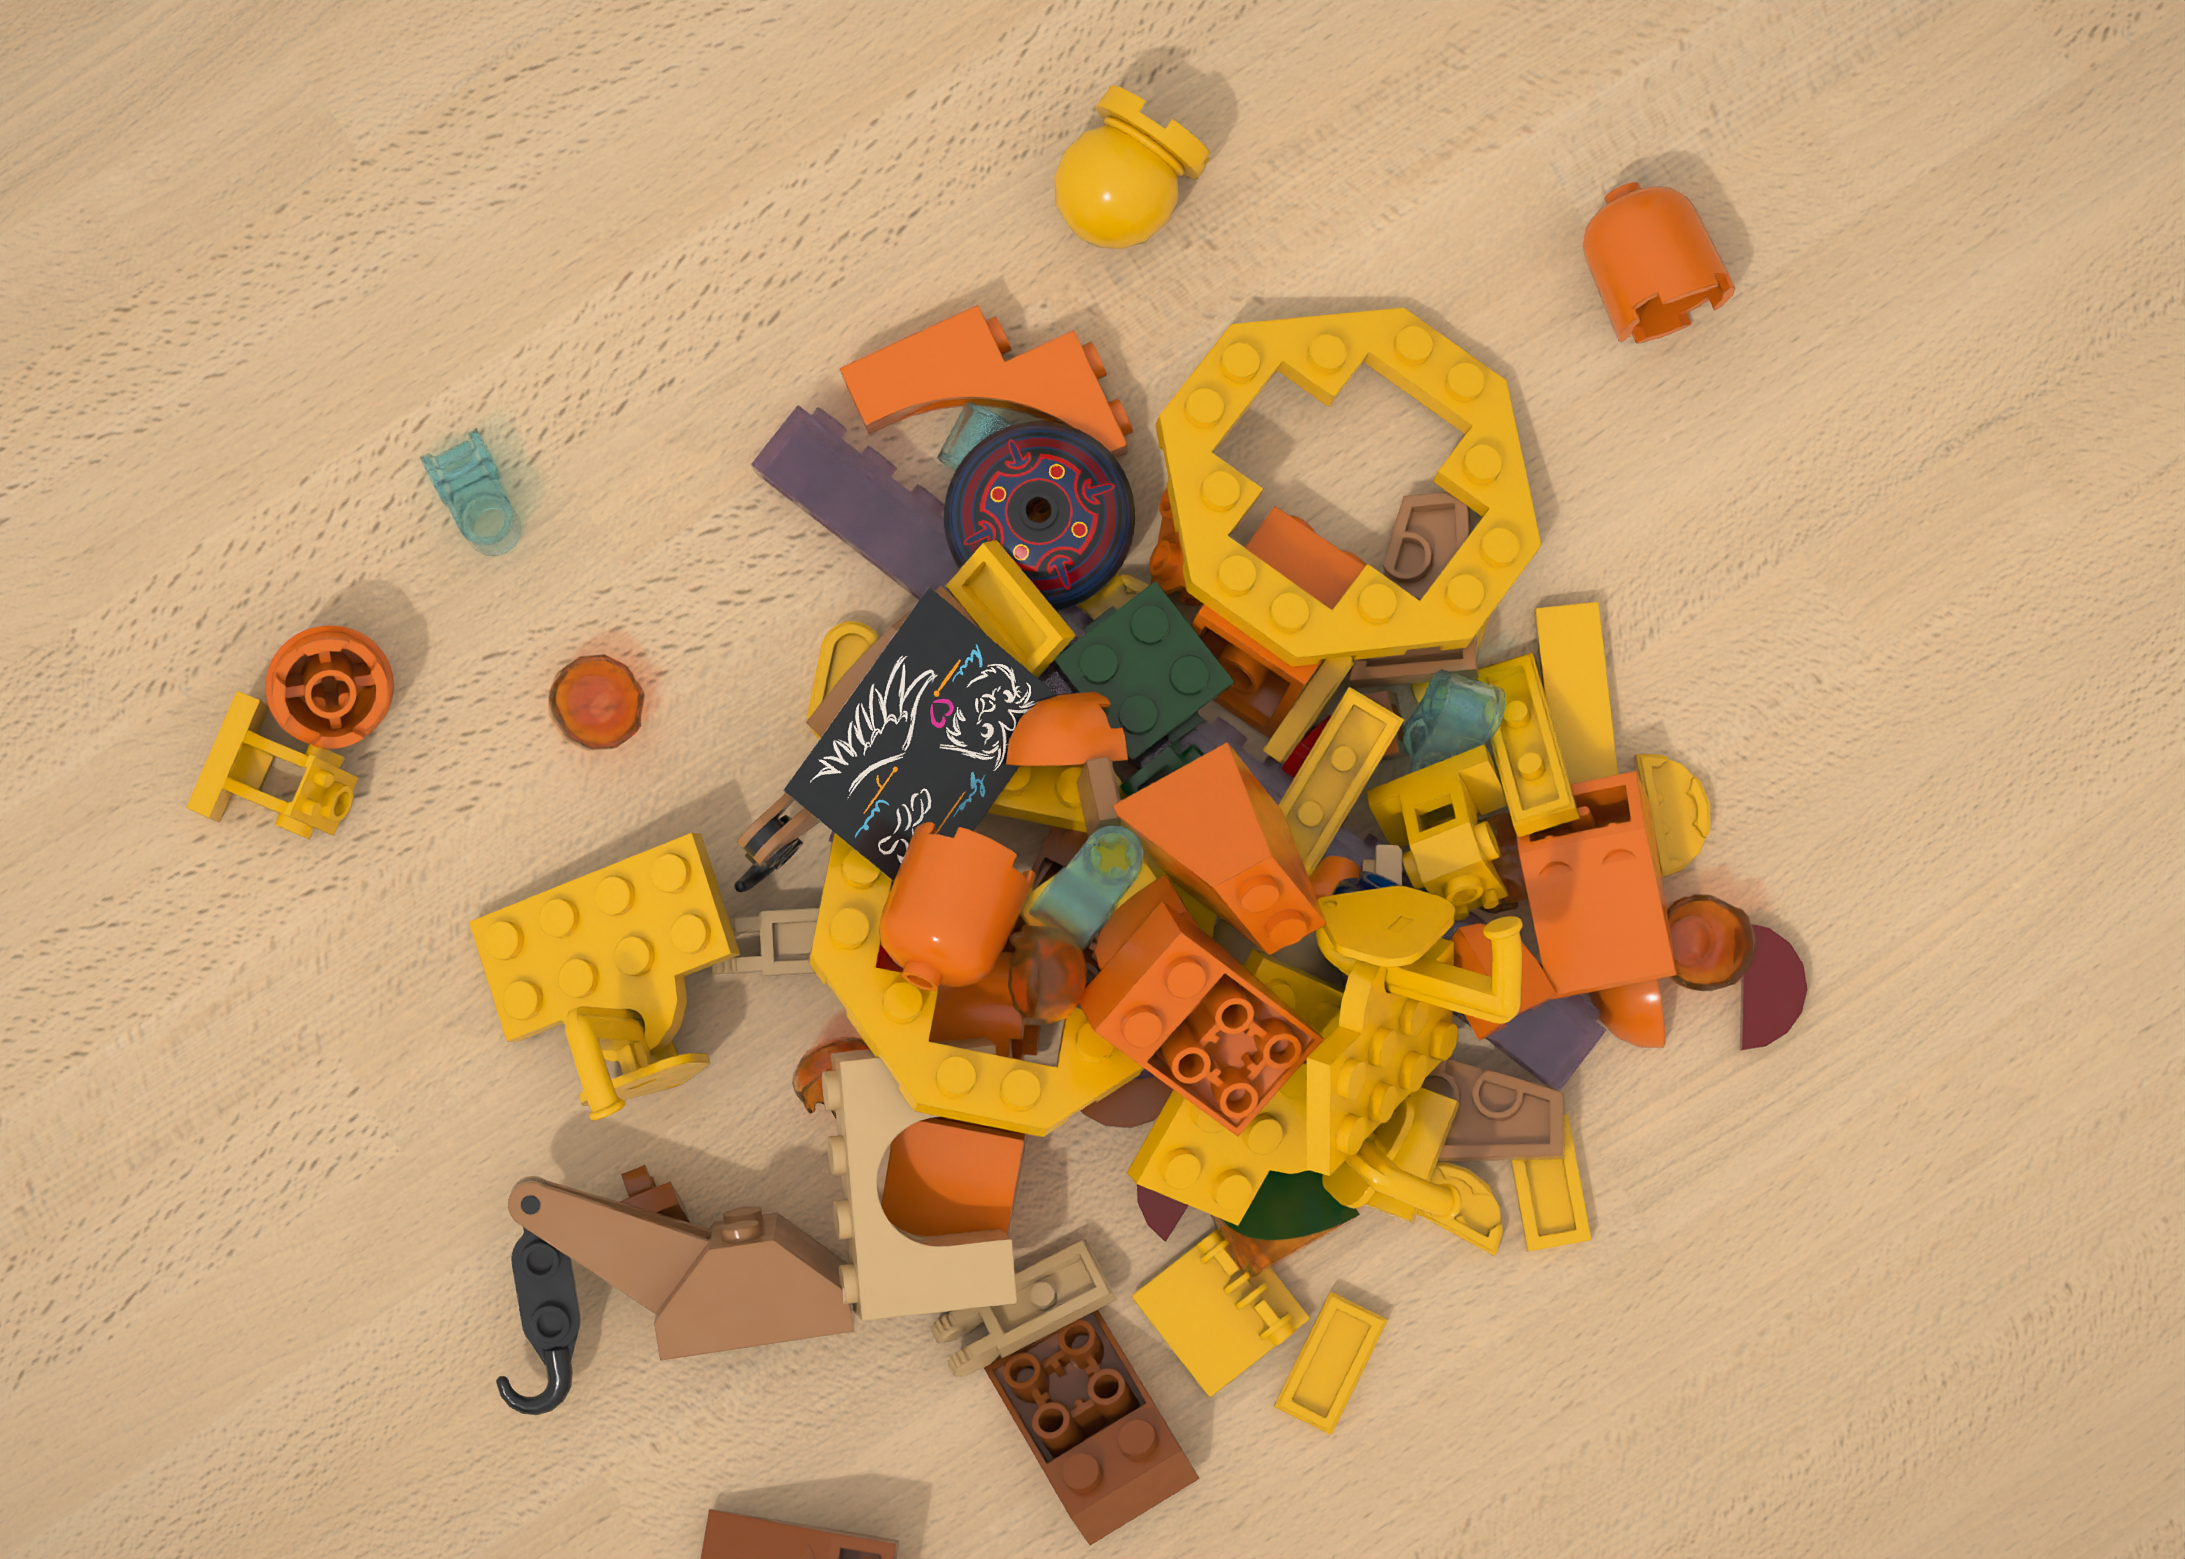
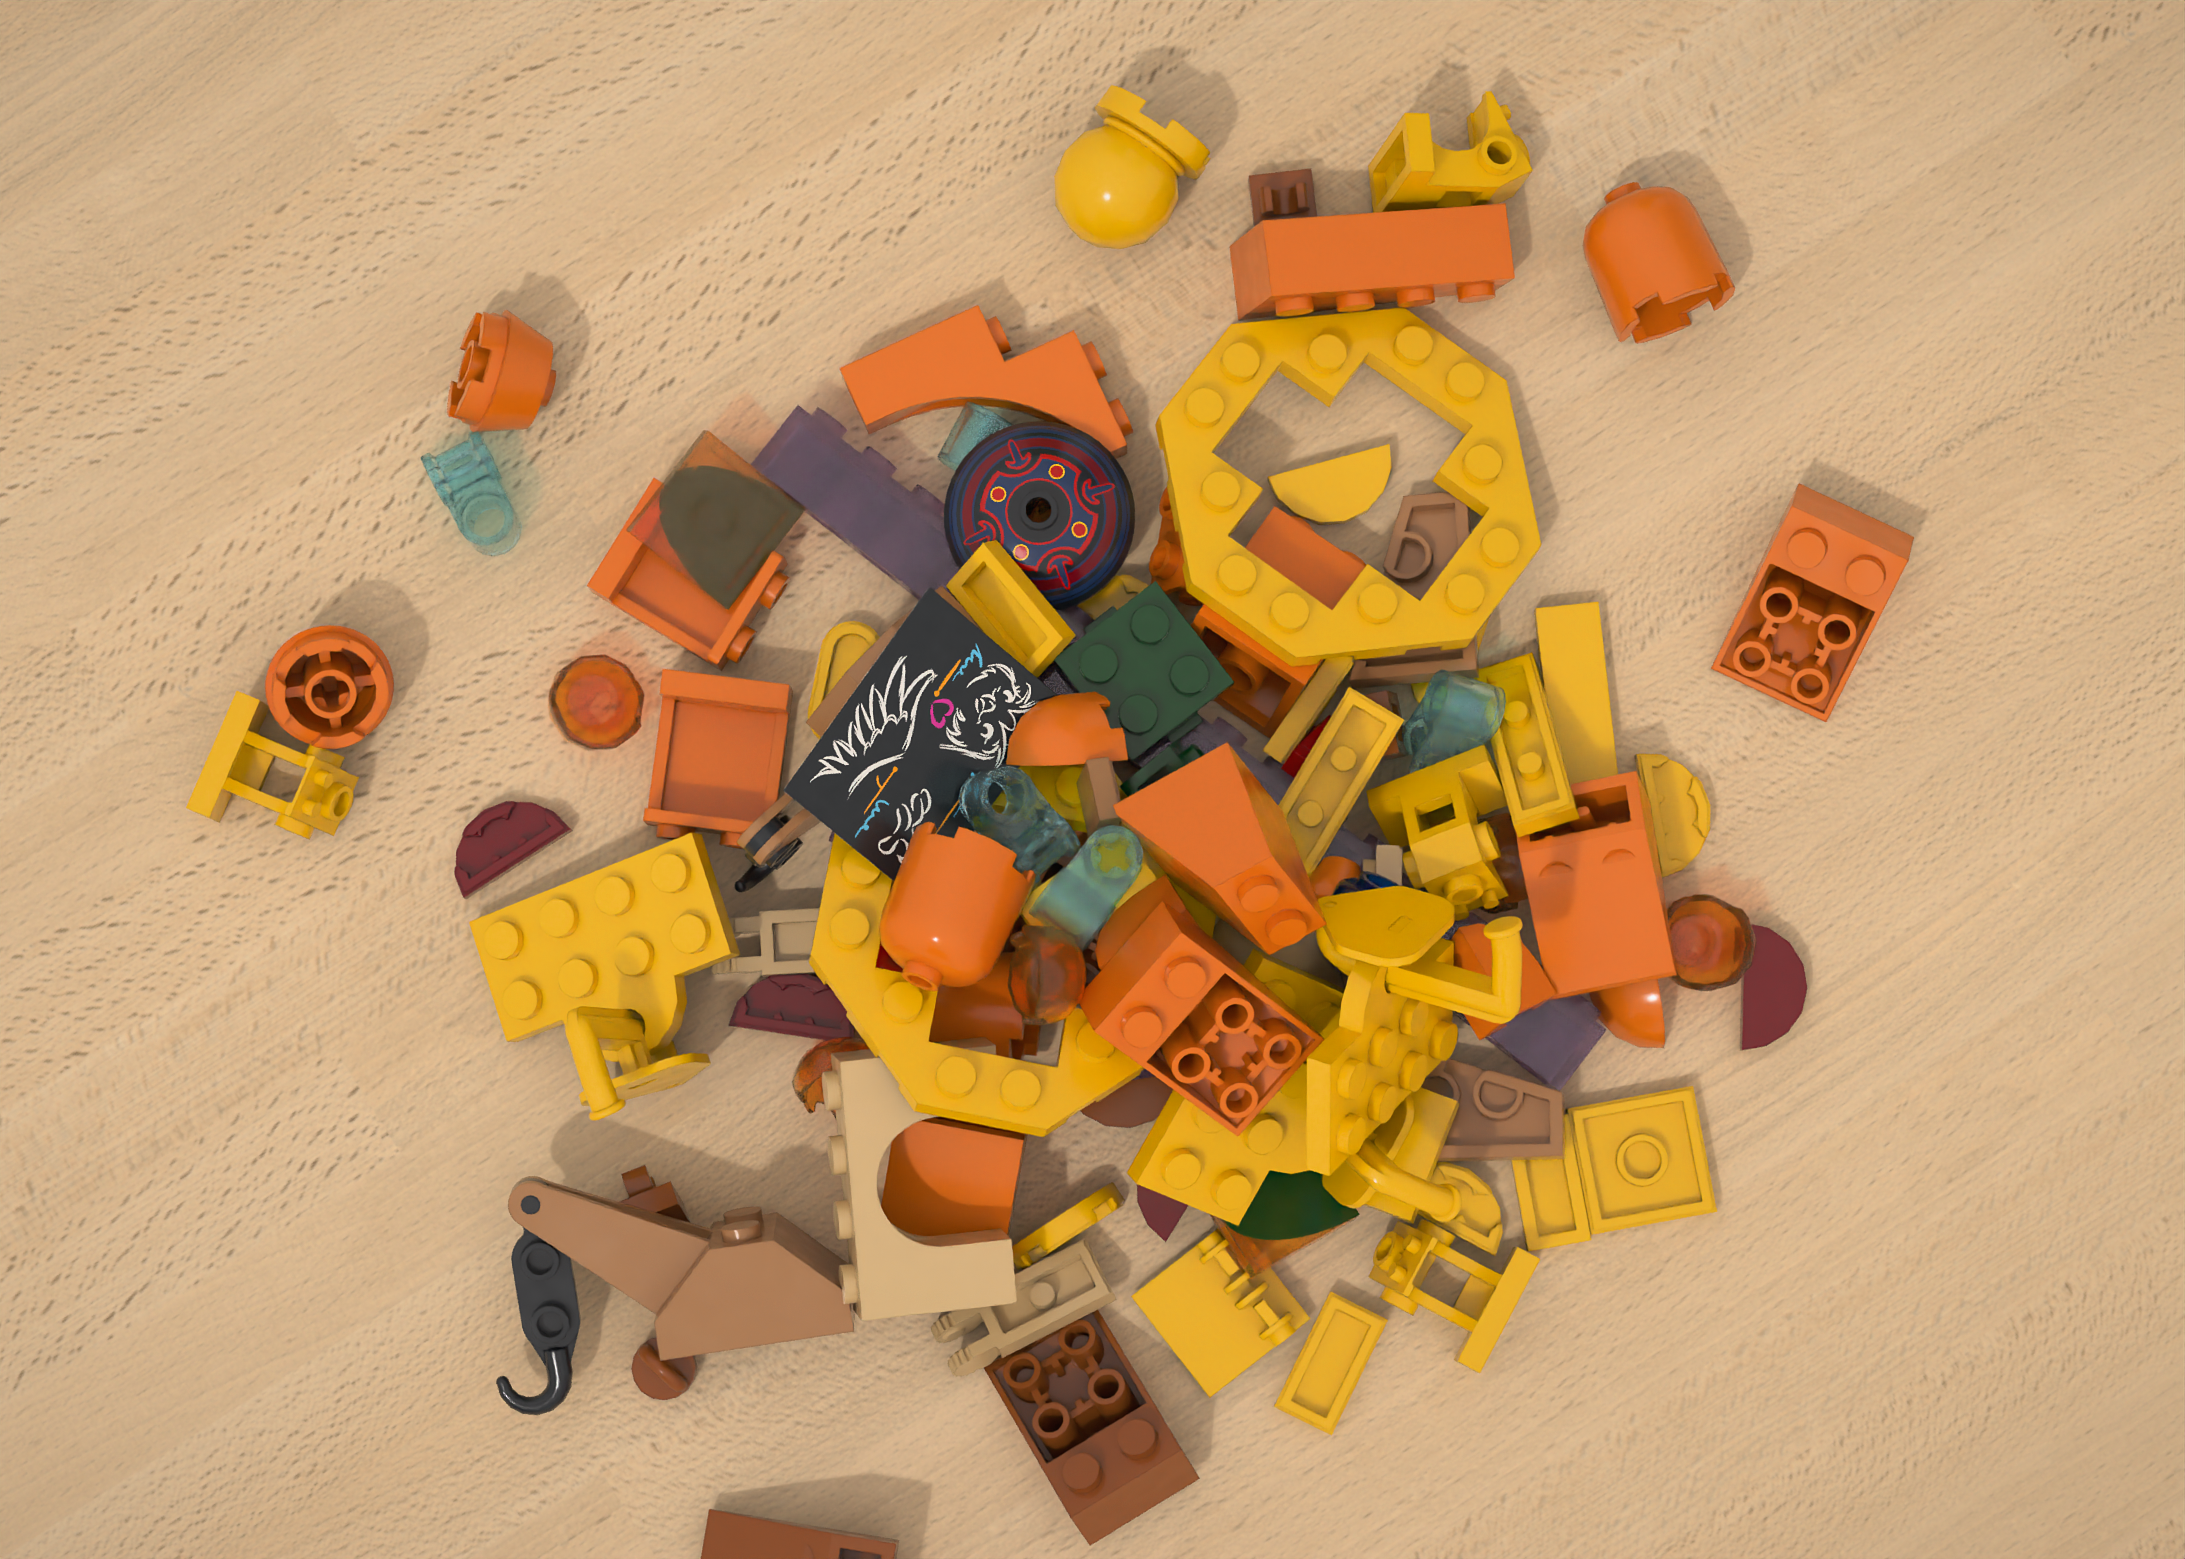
(501, 374): none -> orange cone
(503, 840): none -> dark red tile
(662, 1378): none -> dark orange tile
(668, 603): none -> orange panel
(715, 519): none -> clear orange tile
(717, 754): none -> orange panel
(793, 1007): none -> dark red tile
(1025, 826): none -> clear light blue piece
(1067, 1226): none -> yellow tile
(1282, 195): none -> dark orange tile
(1334, 488): none -> yellow tile
(1371, 260): none -> orange wedge
(1420, 174): none -> yellow tile
(1484, 1302): none -> yellow tile
(1642, 1160): none -> yellow tile
(1813, 602): none -> orange slope

